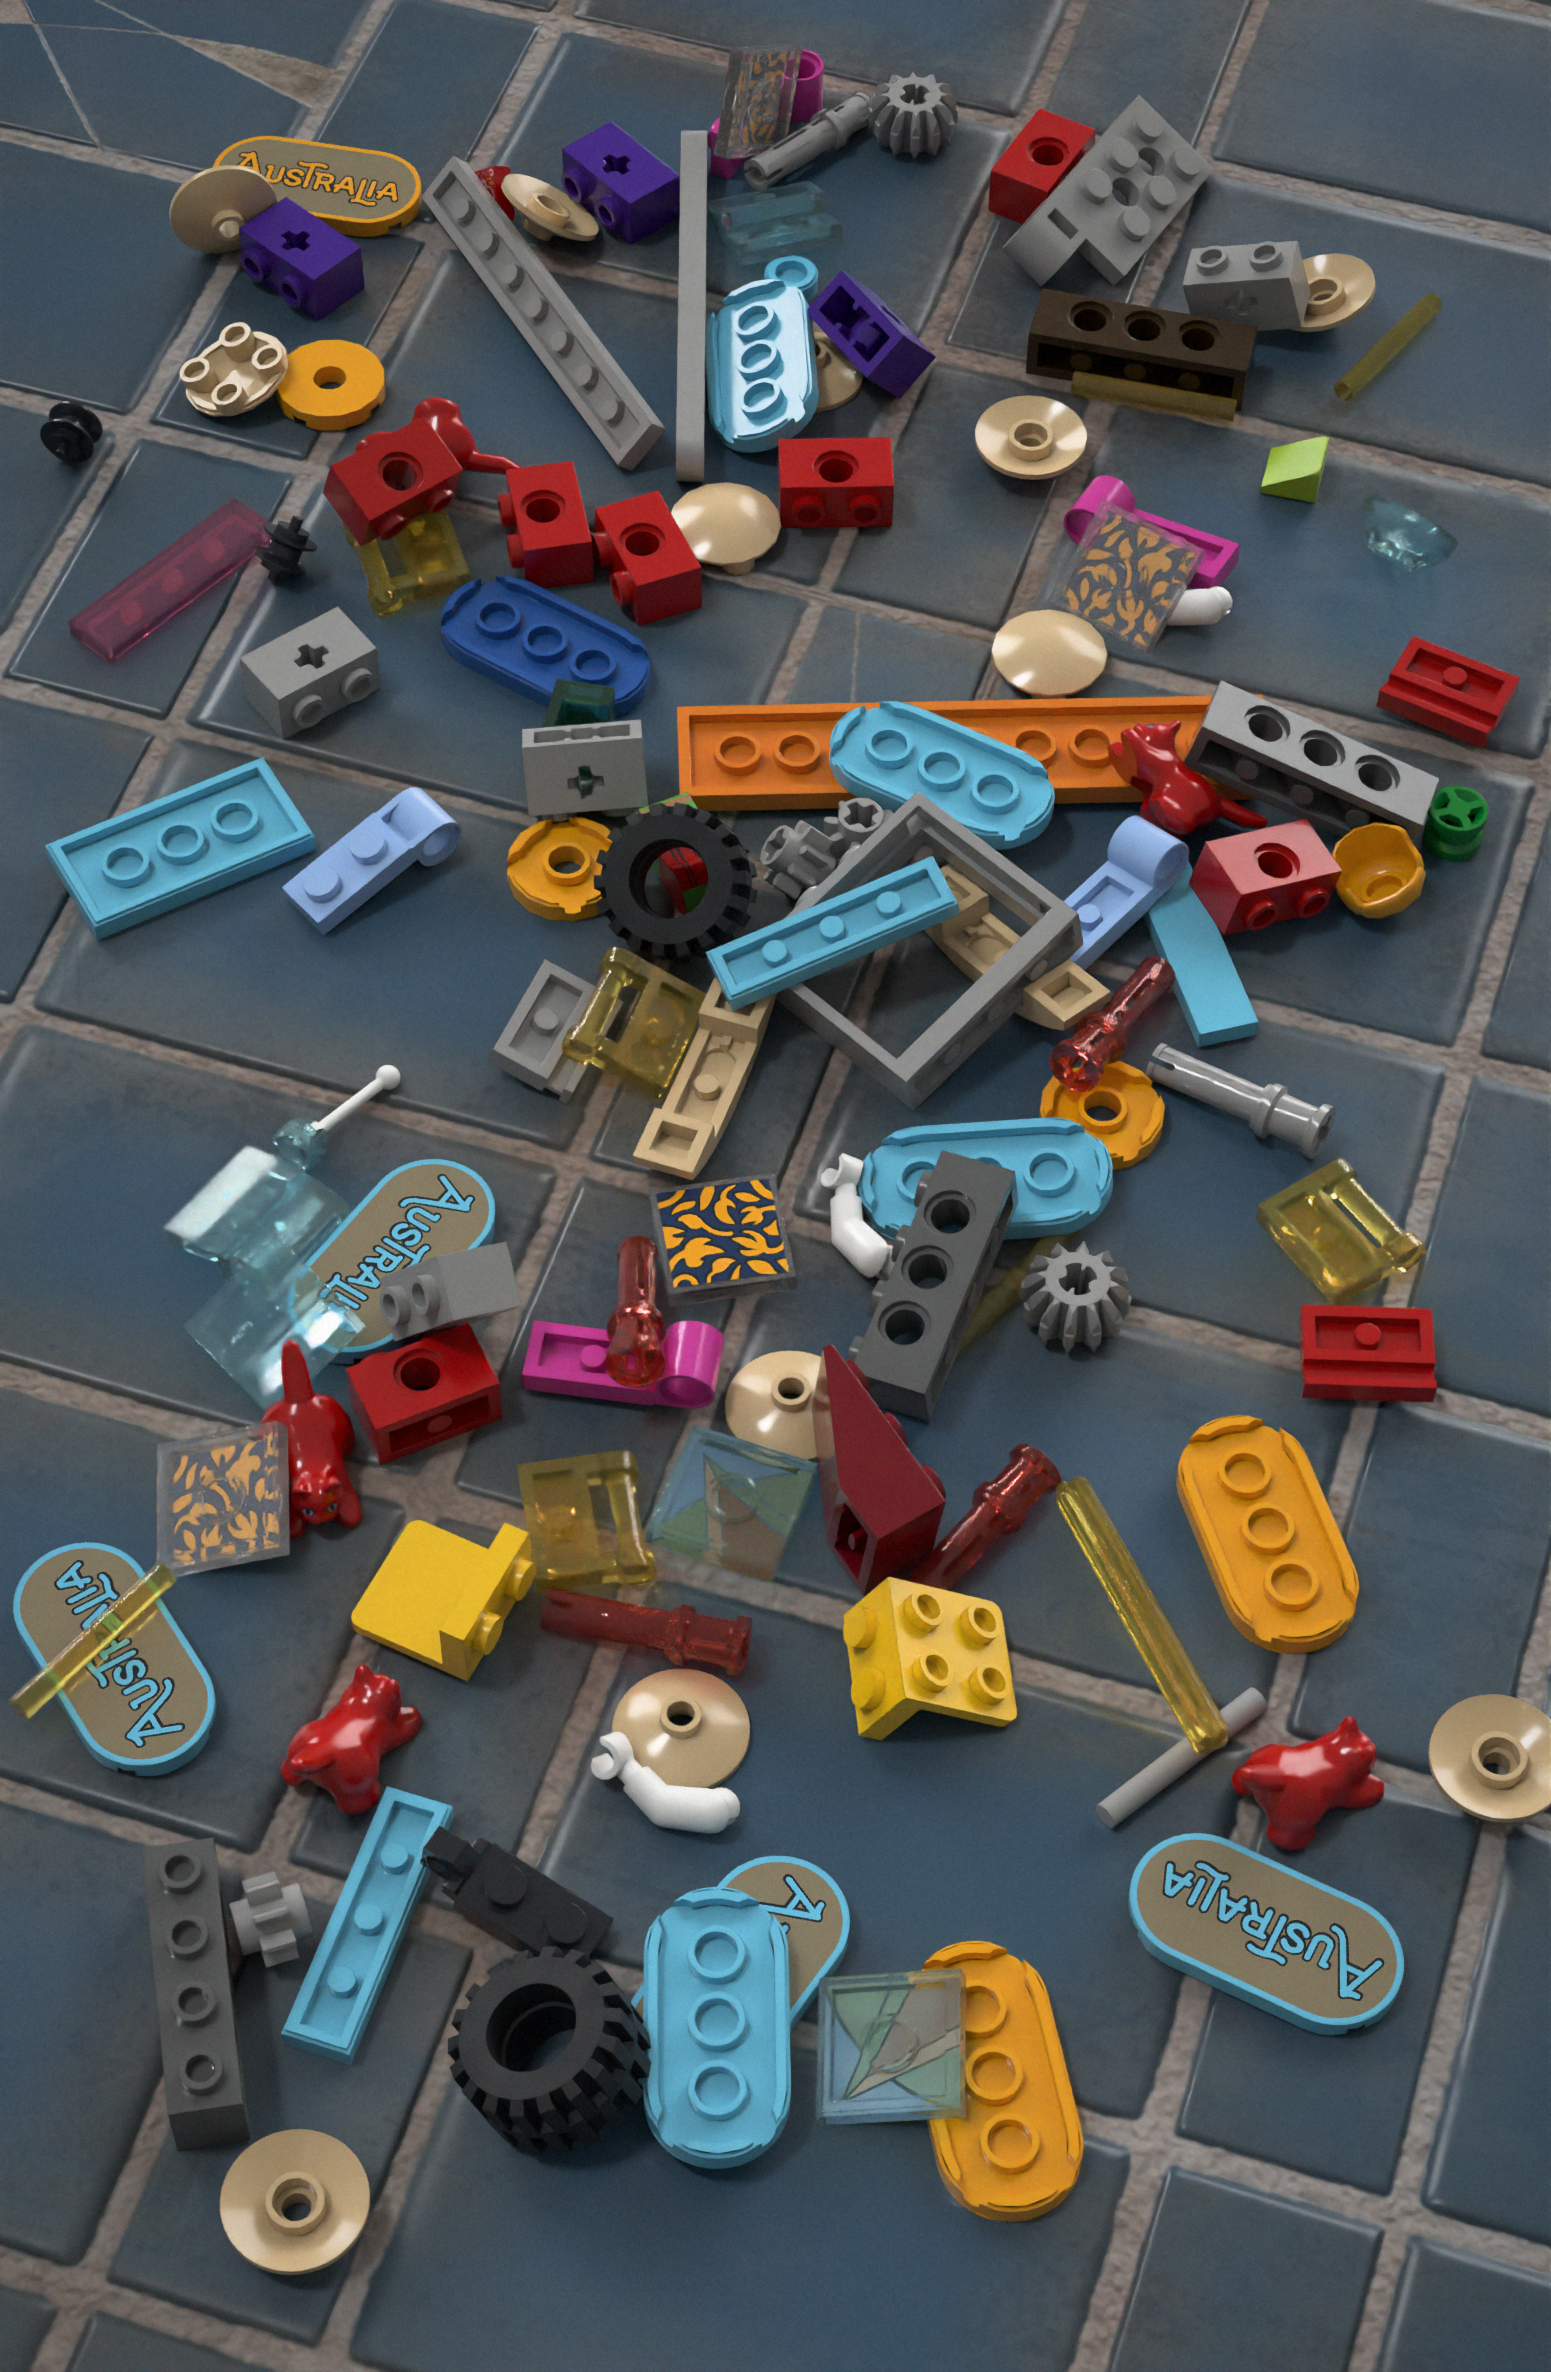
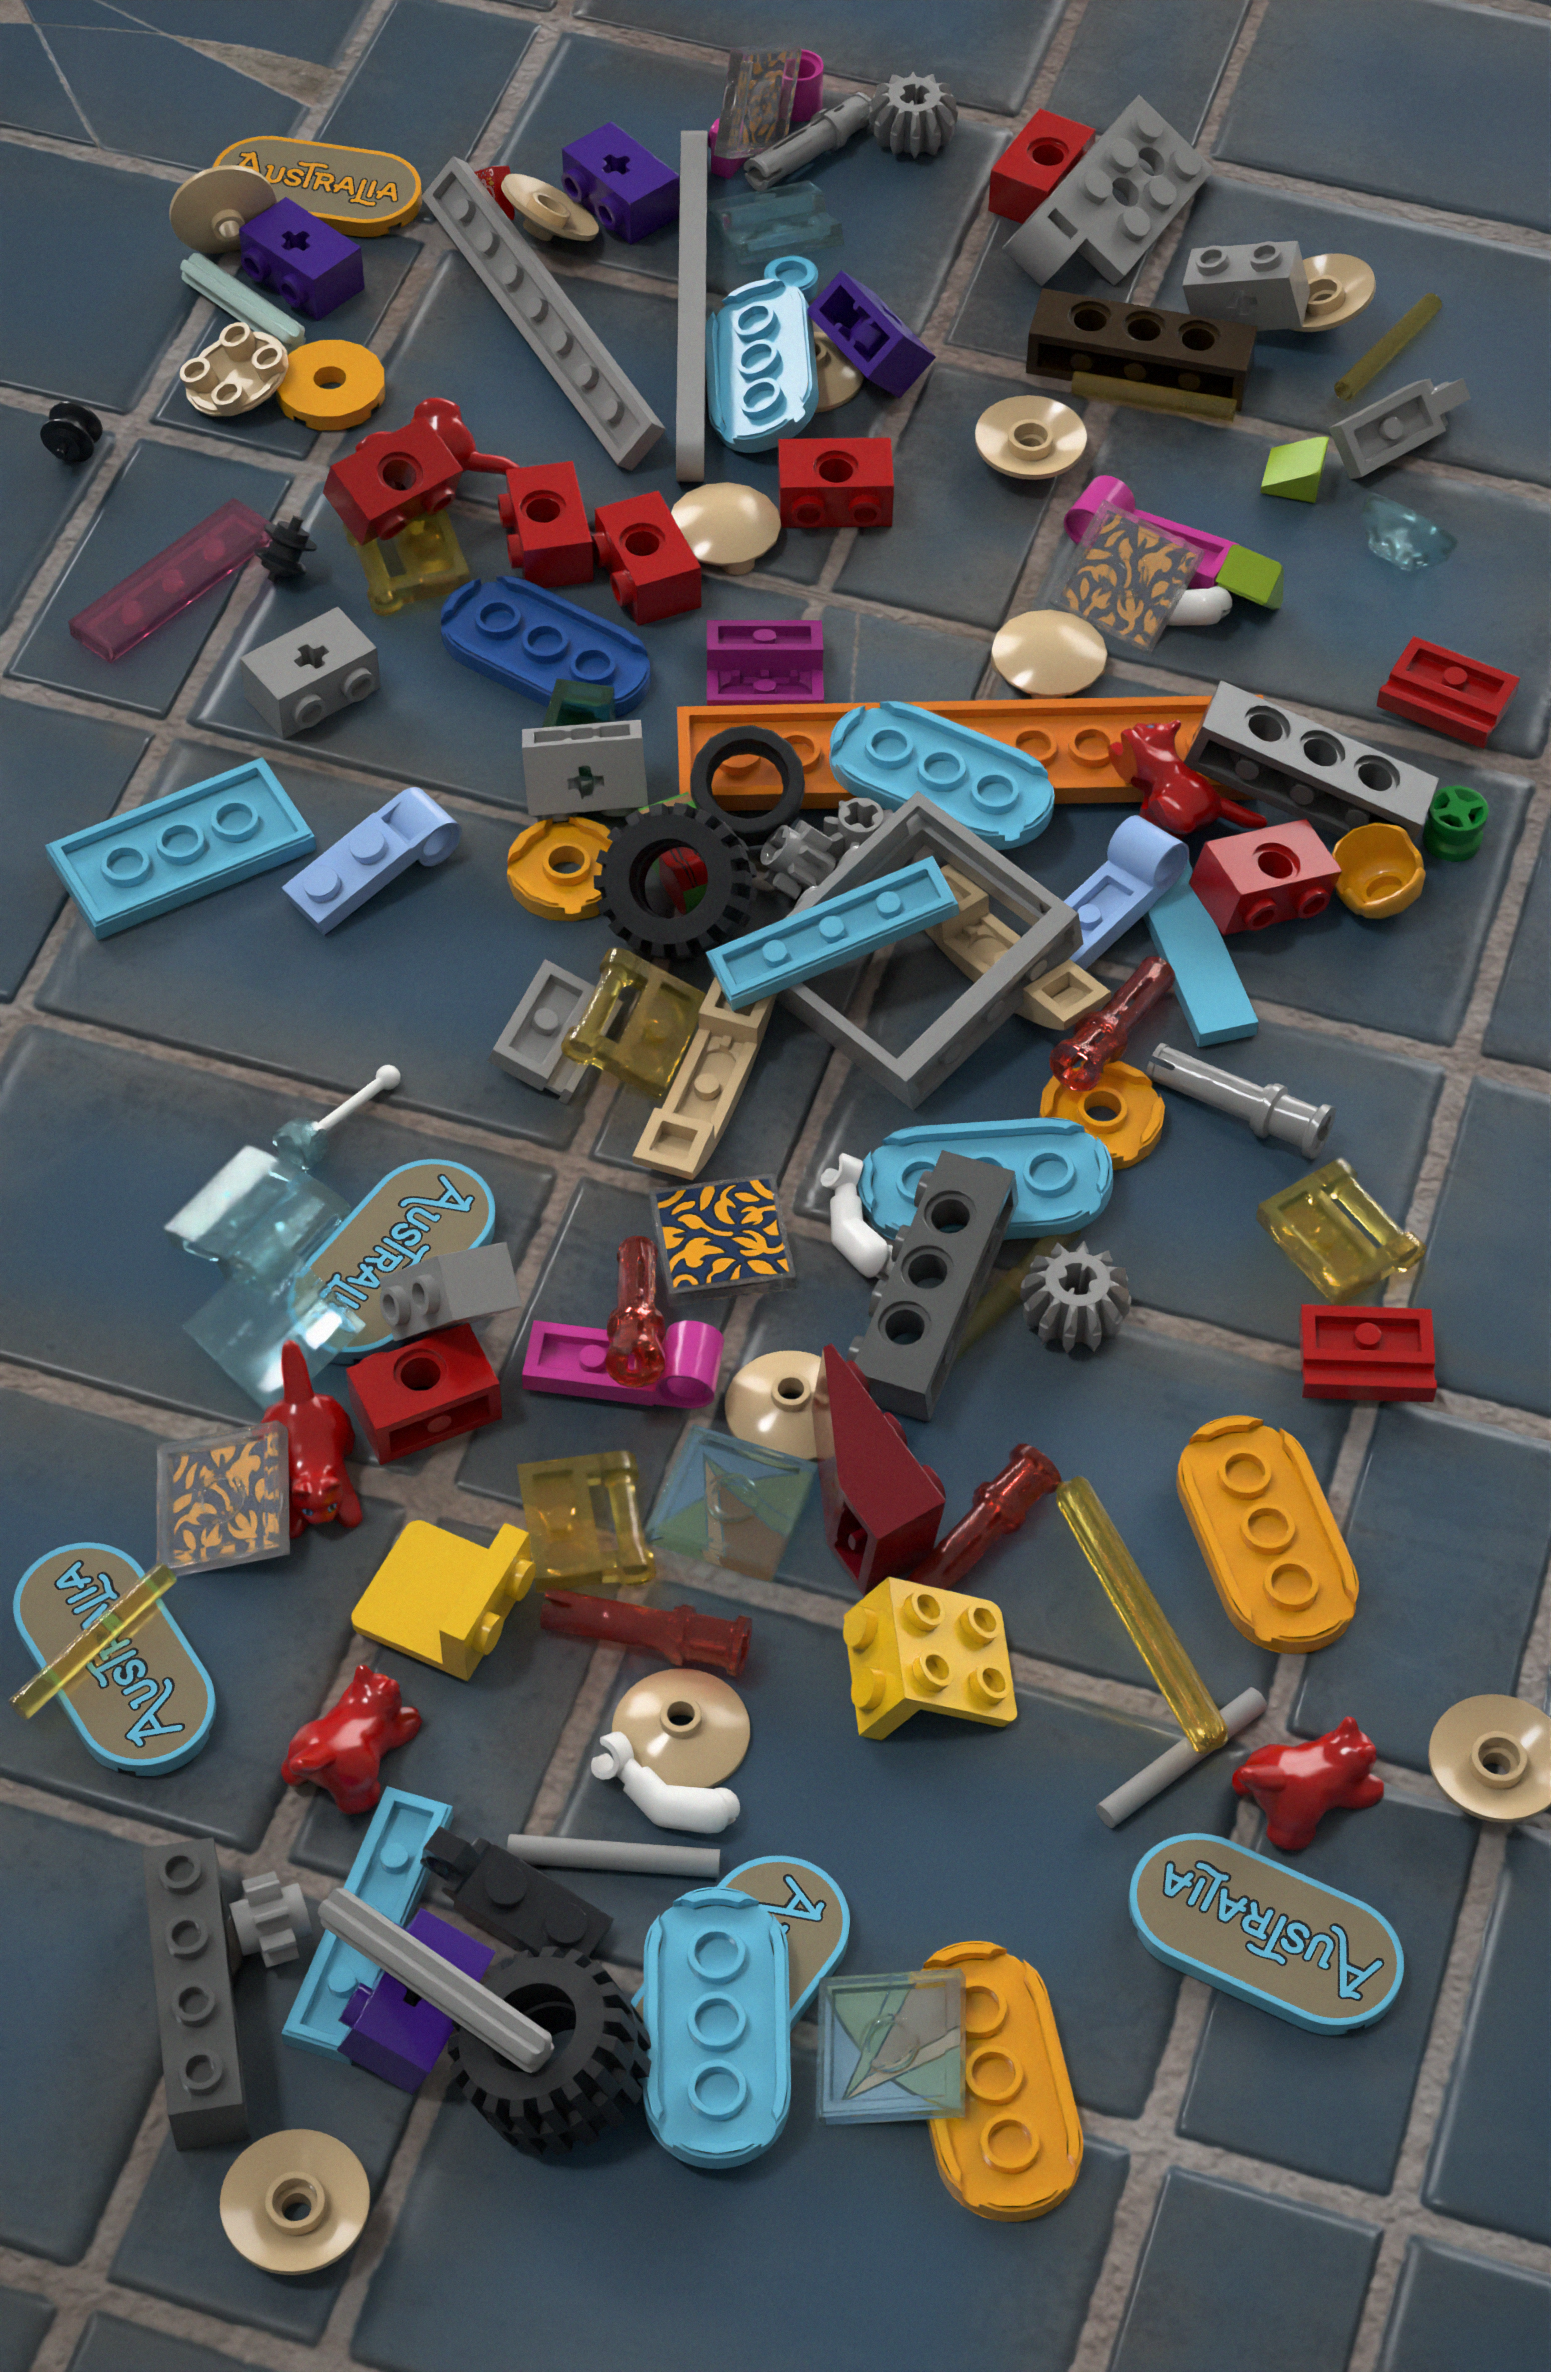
(241, 301): none -> light aqua axle
(391, 2034): none -> dark purple brick
(436, 1980): none -> light grey axle
(615, 1855): none -> light grey bar
(757, 742): none -> black tyre
(764, 662): none -> magenta slope
(1252, 577): none -> lime slope
(1395, 424): none -> light grey hinge

